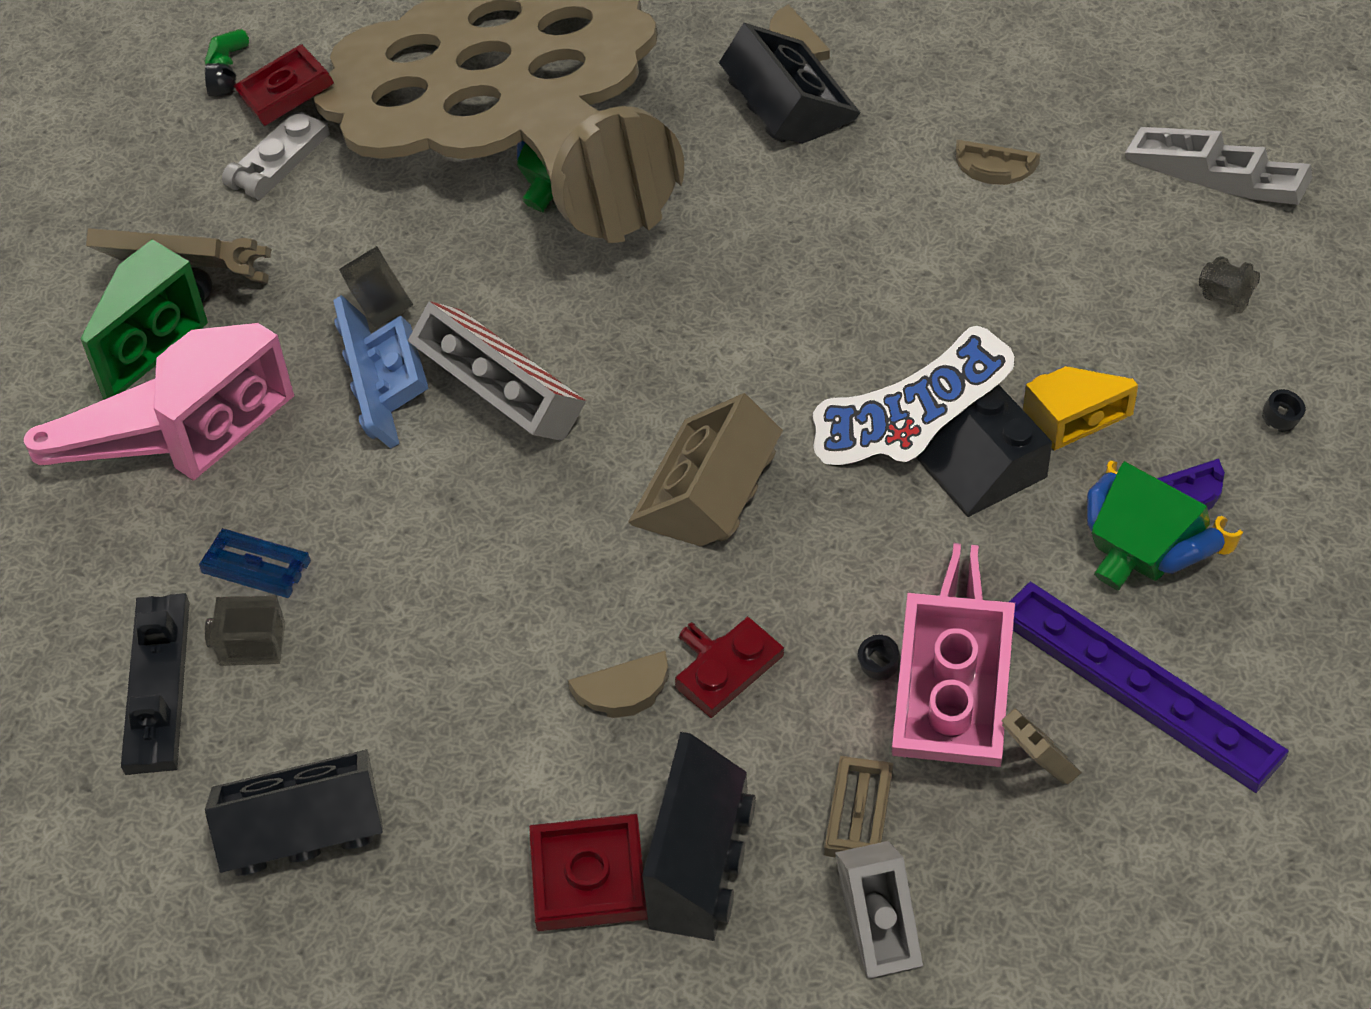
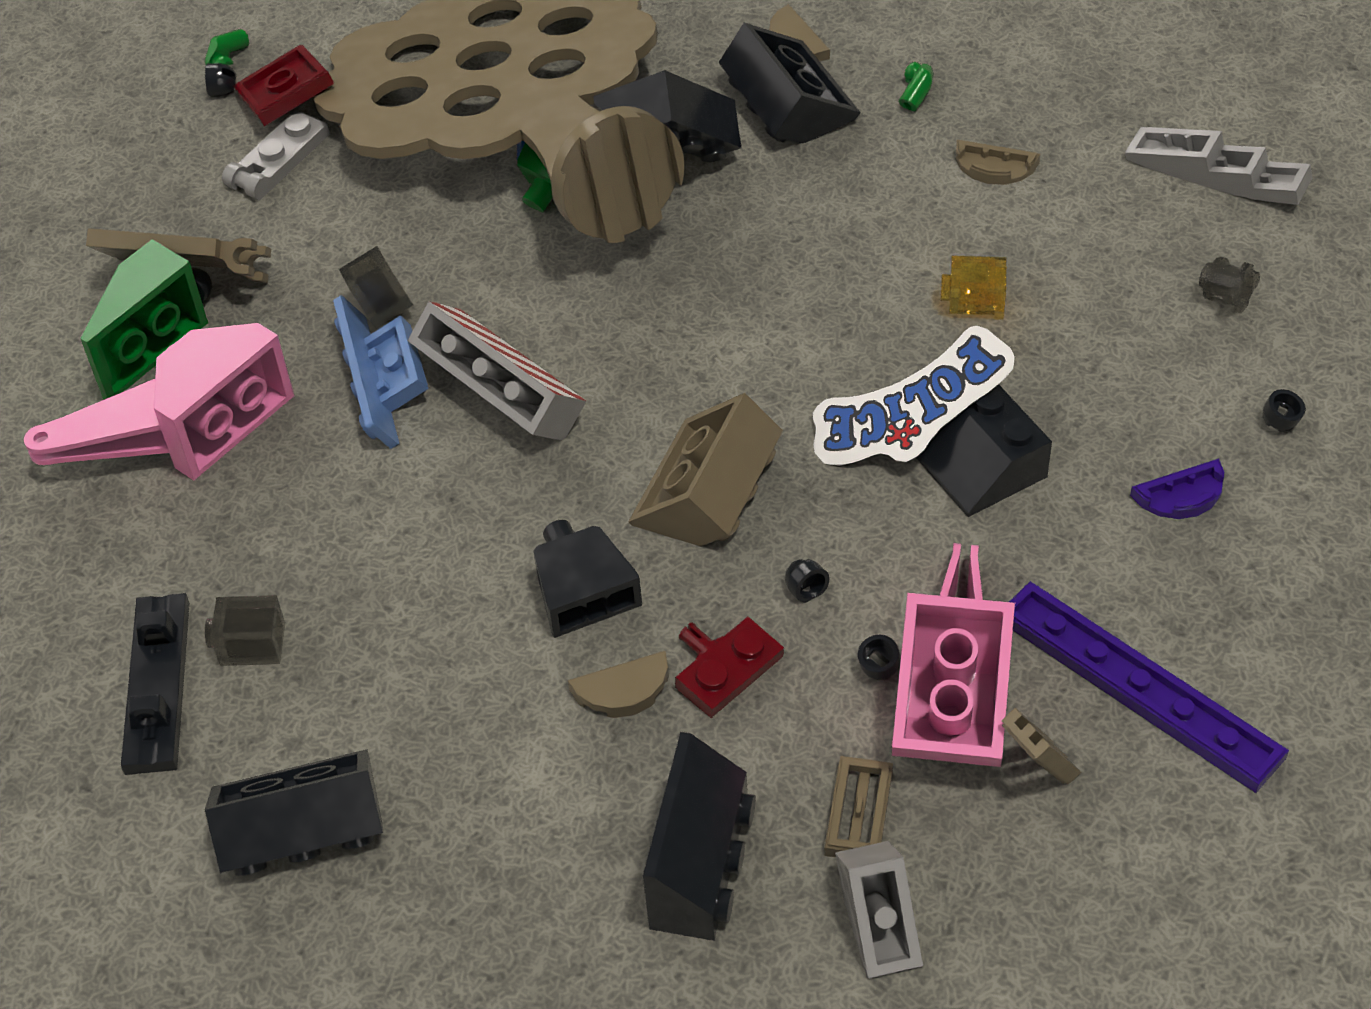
(251, 569): clear blue tile -> none
(583, 577): none -> black torso
(587, 872): dark red plate -> none
(696, 115): none -> black slope
(805, 574): none -> black hinge
(920, 82): none -> green arm
(975, 286): none -> clear yellow brick
(1077, 403): yellow slope -> none
(1149, 526): green torso -> none

